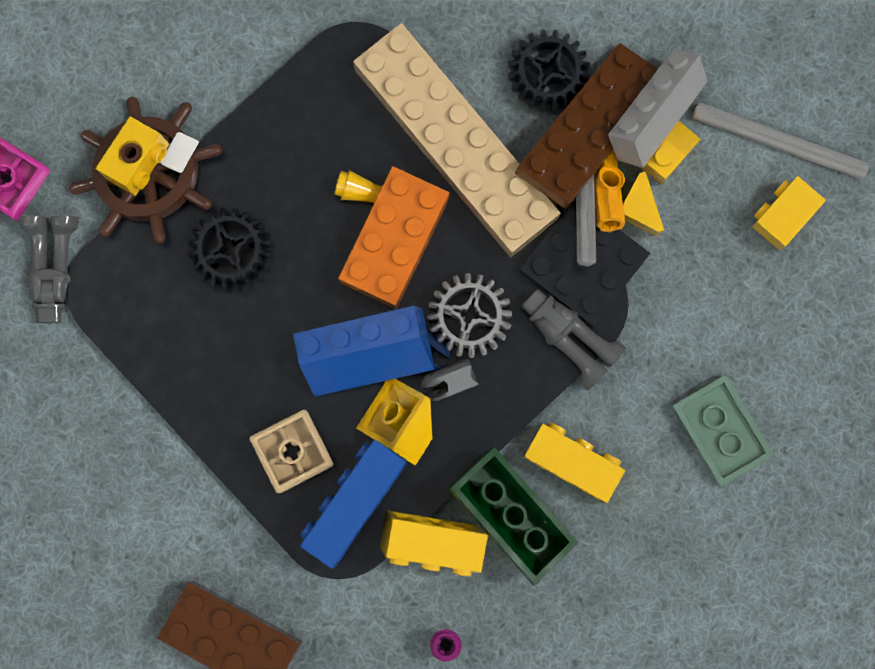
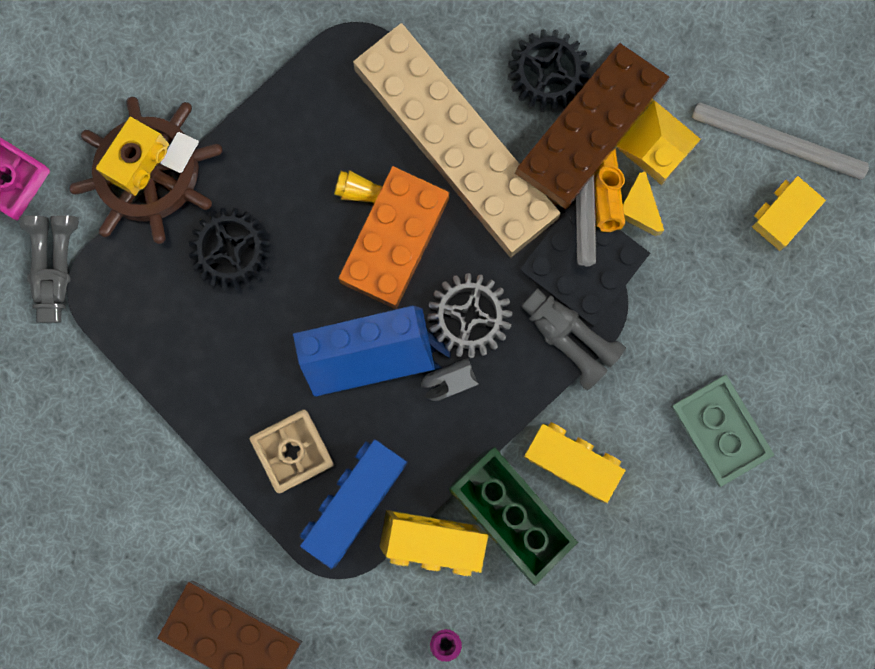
(399, 420): yellow slope -> none
(658, 108): light grey brick -> none

